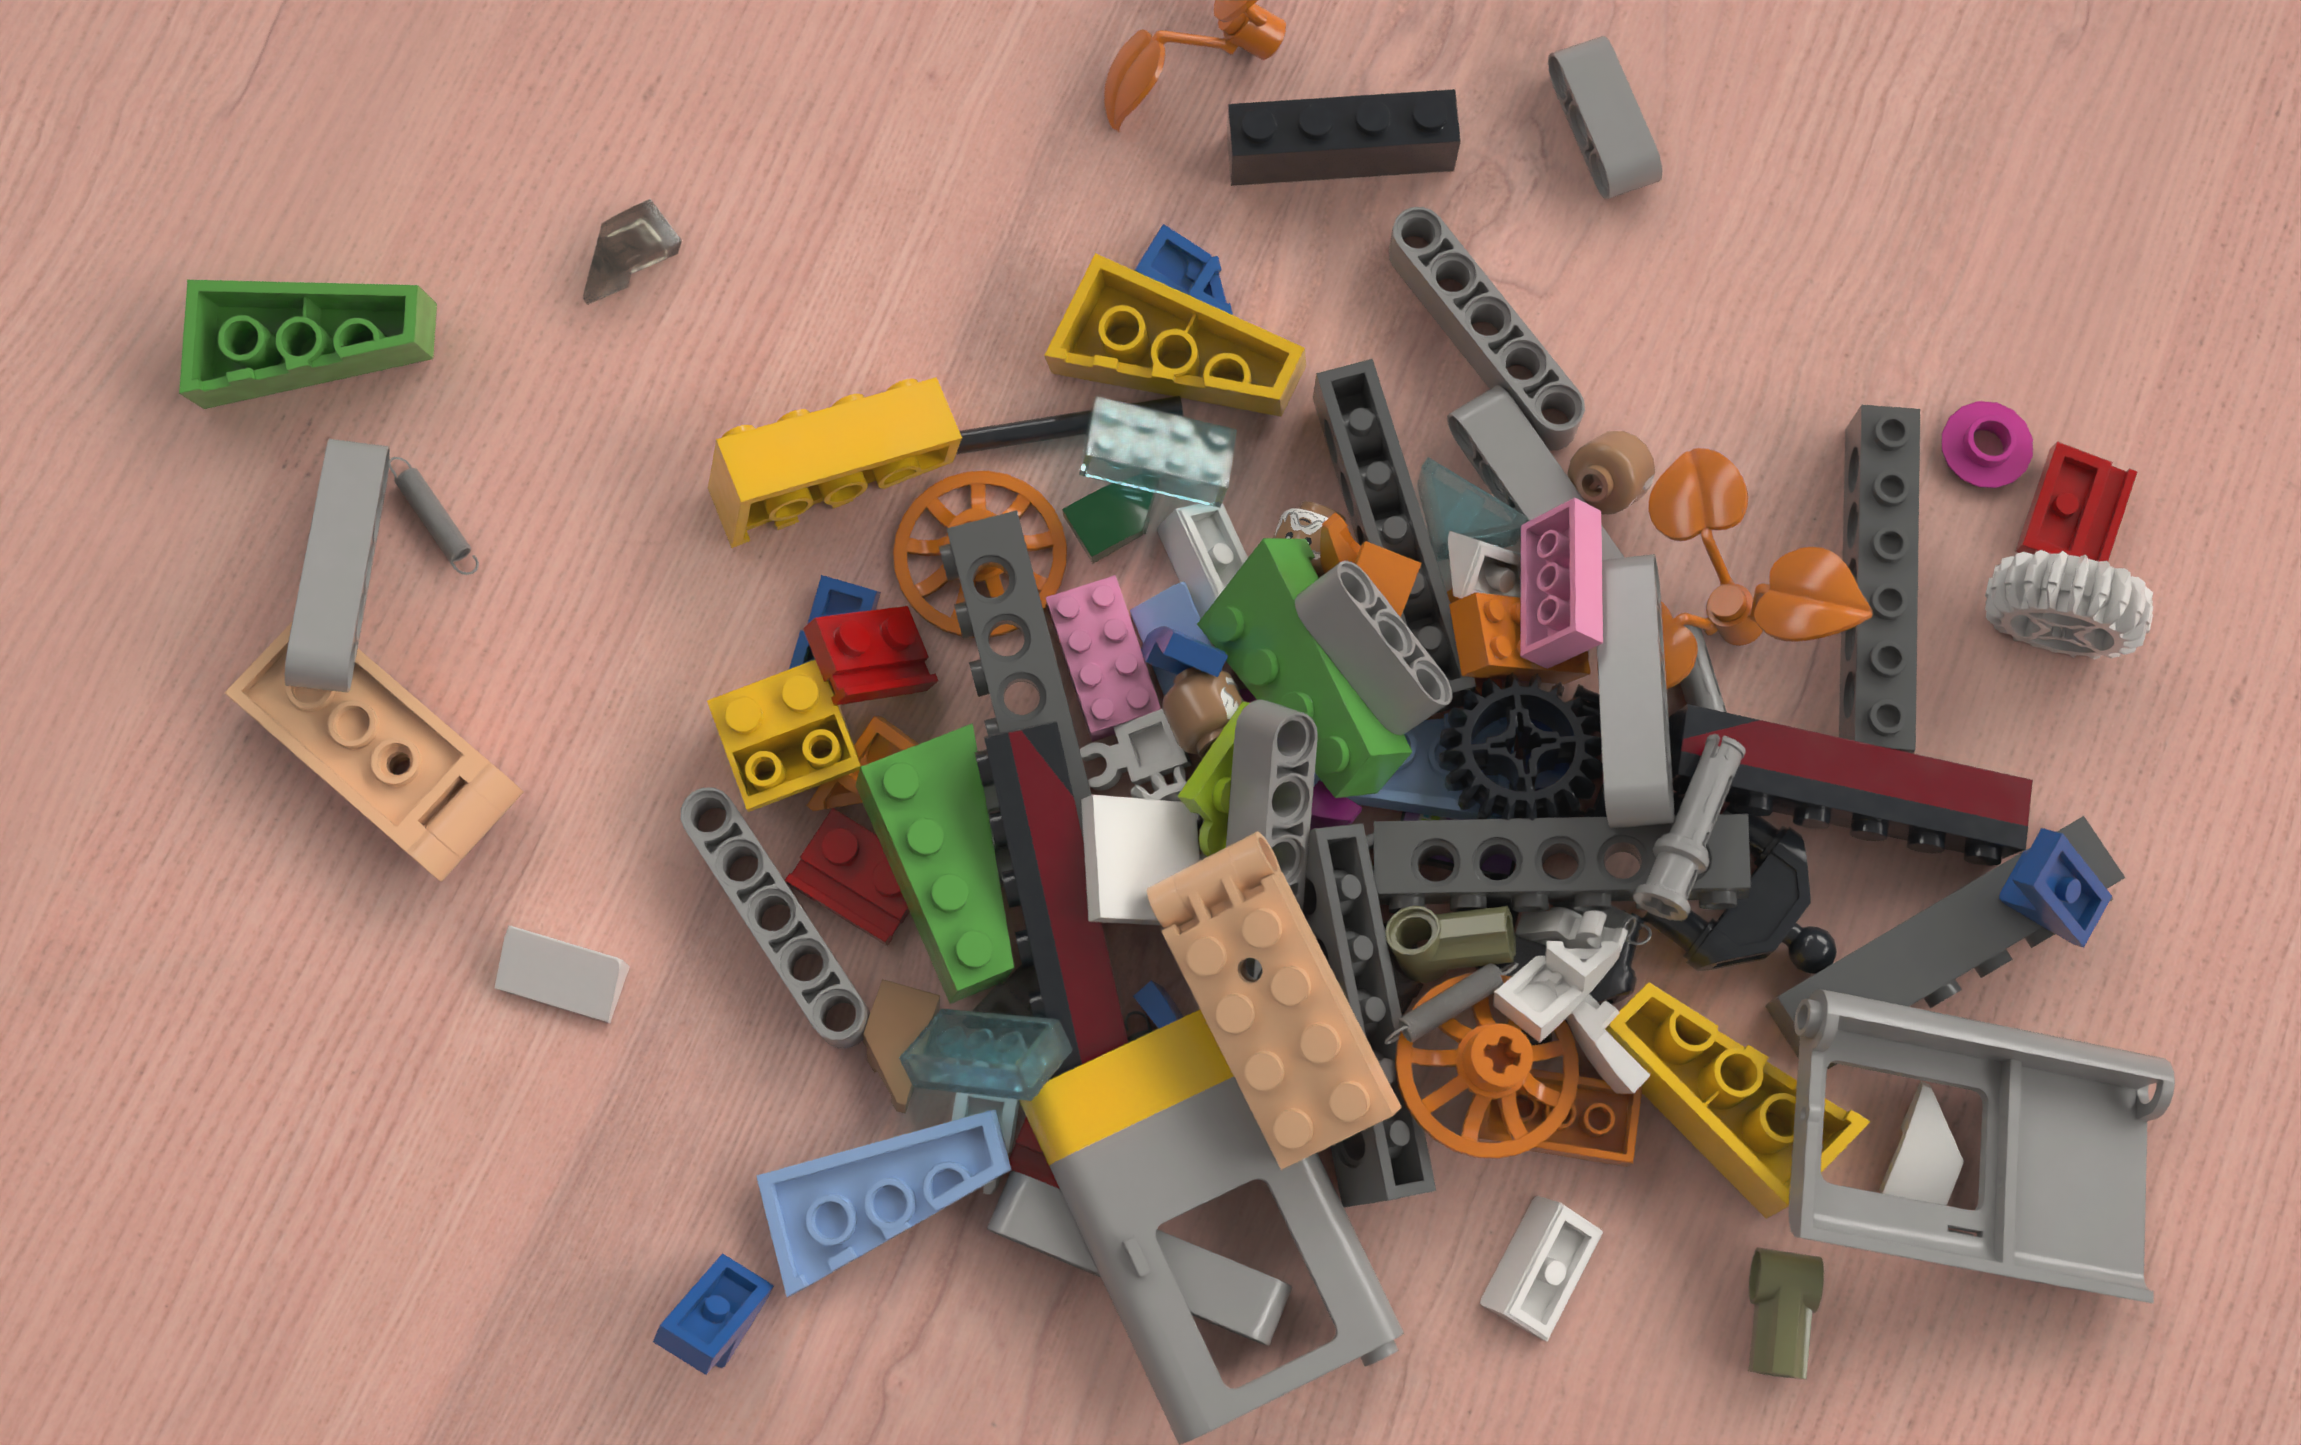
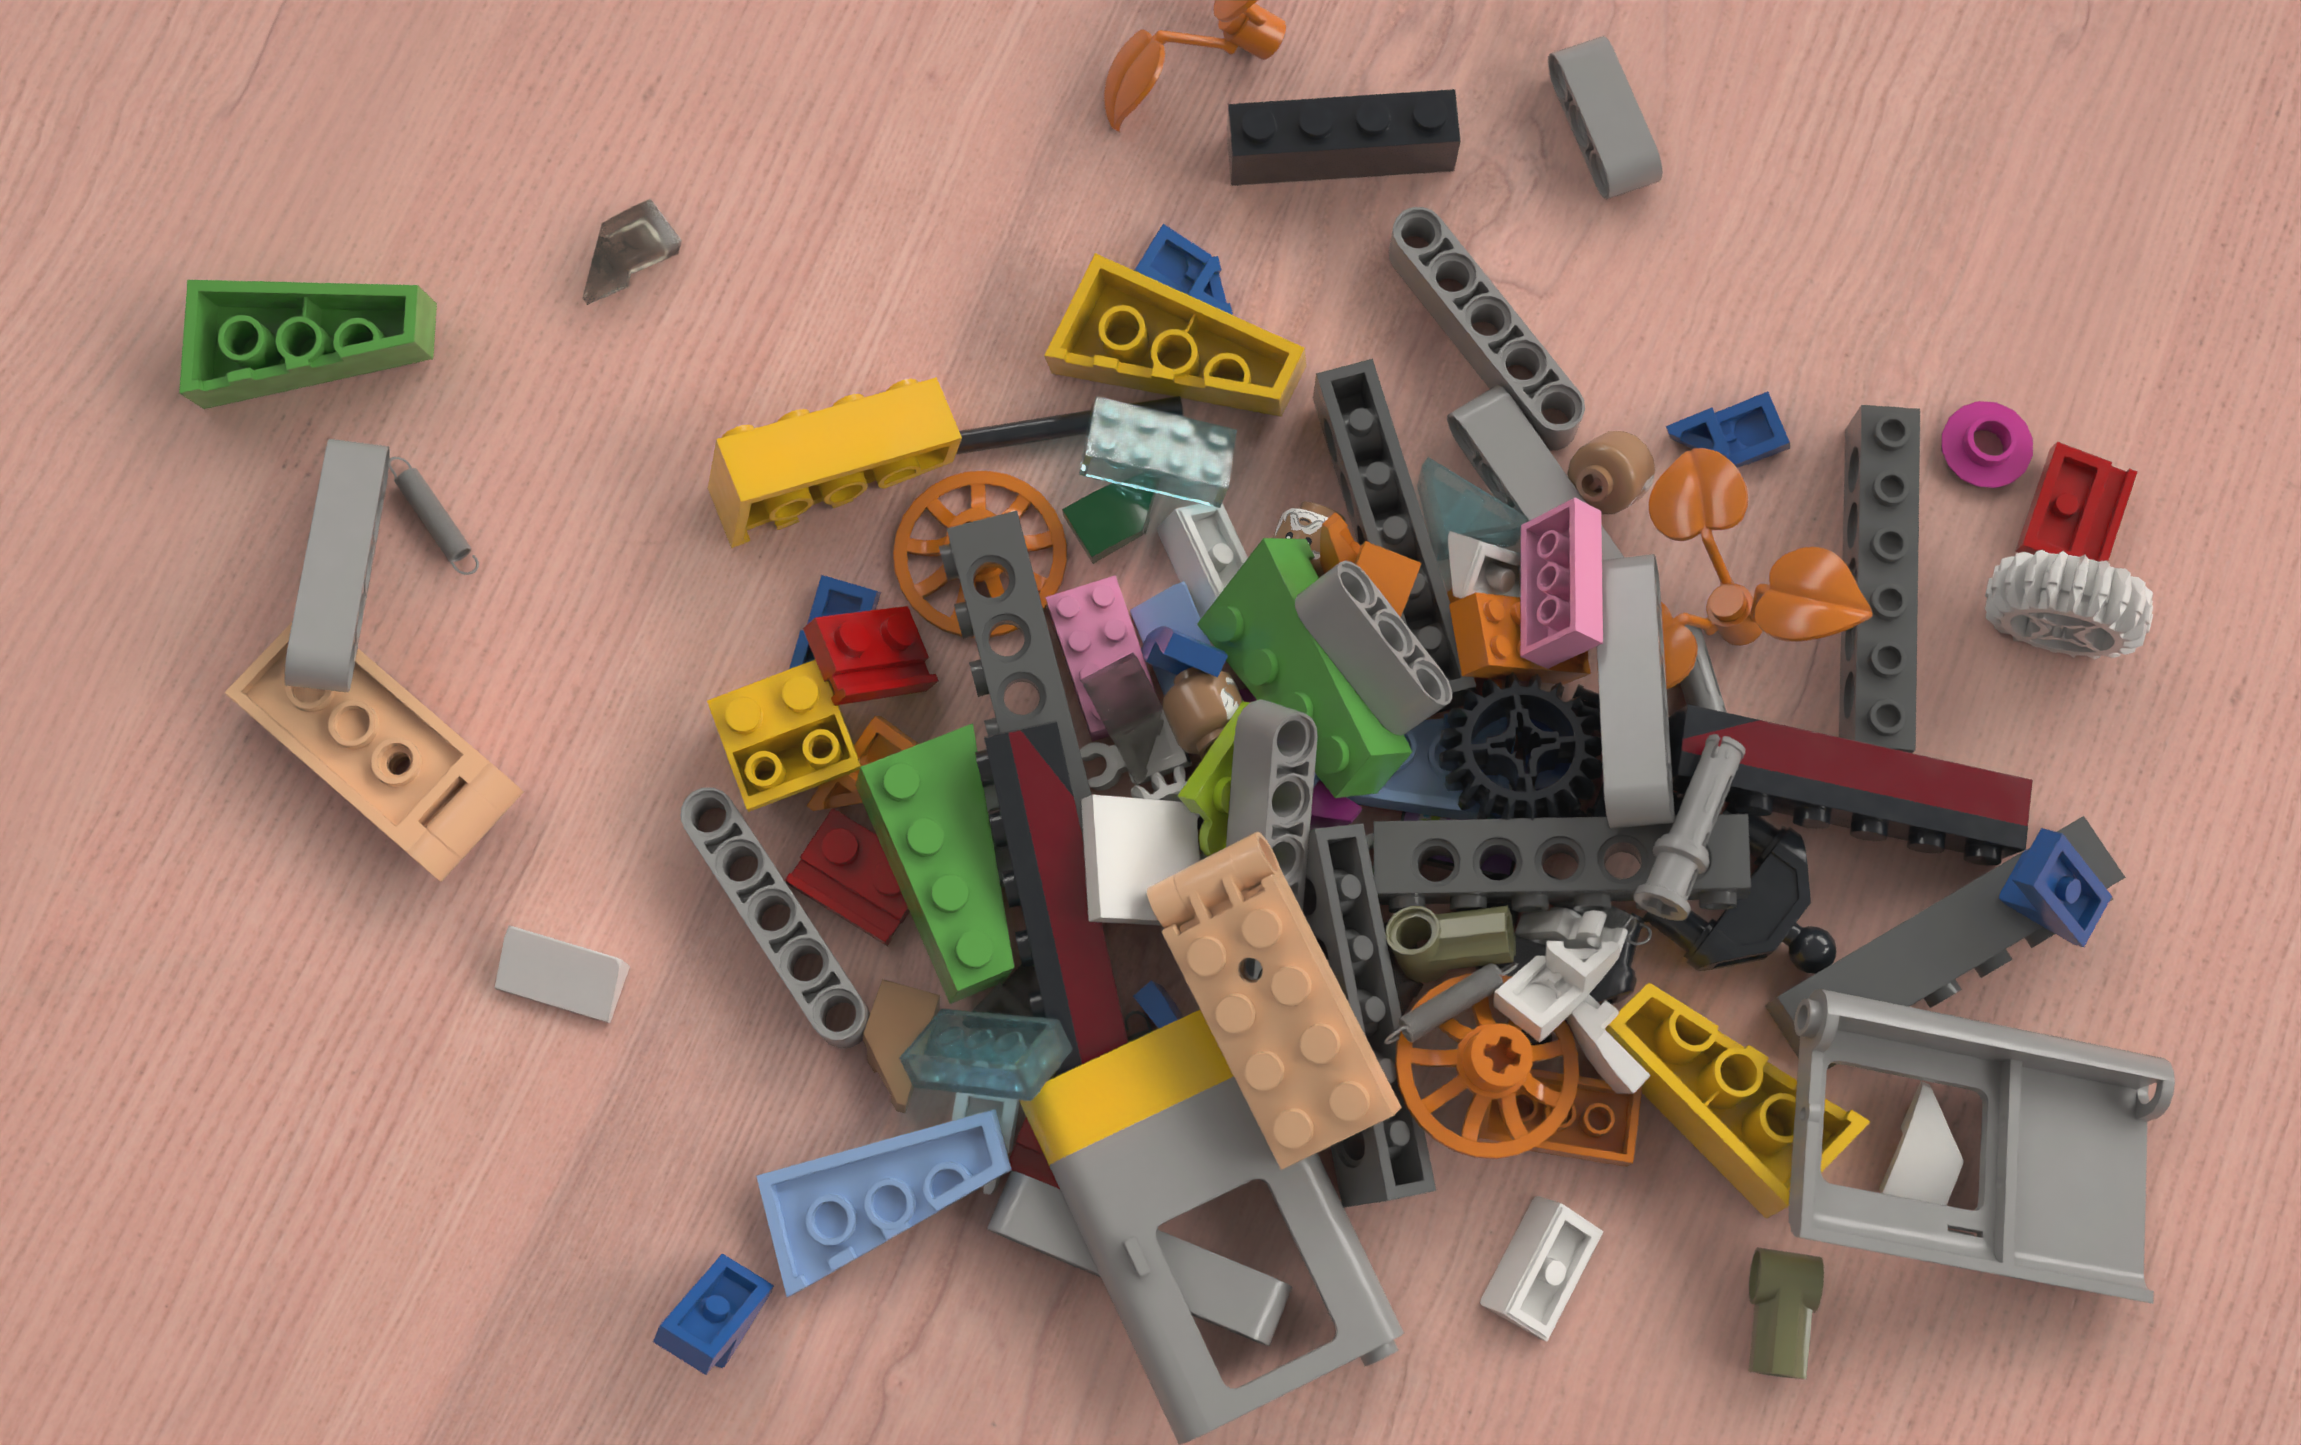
(1127, 711): none -> clear smoke slope
(1739, 432): none -> blue slope

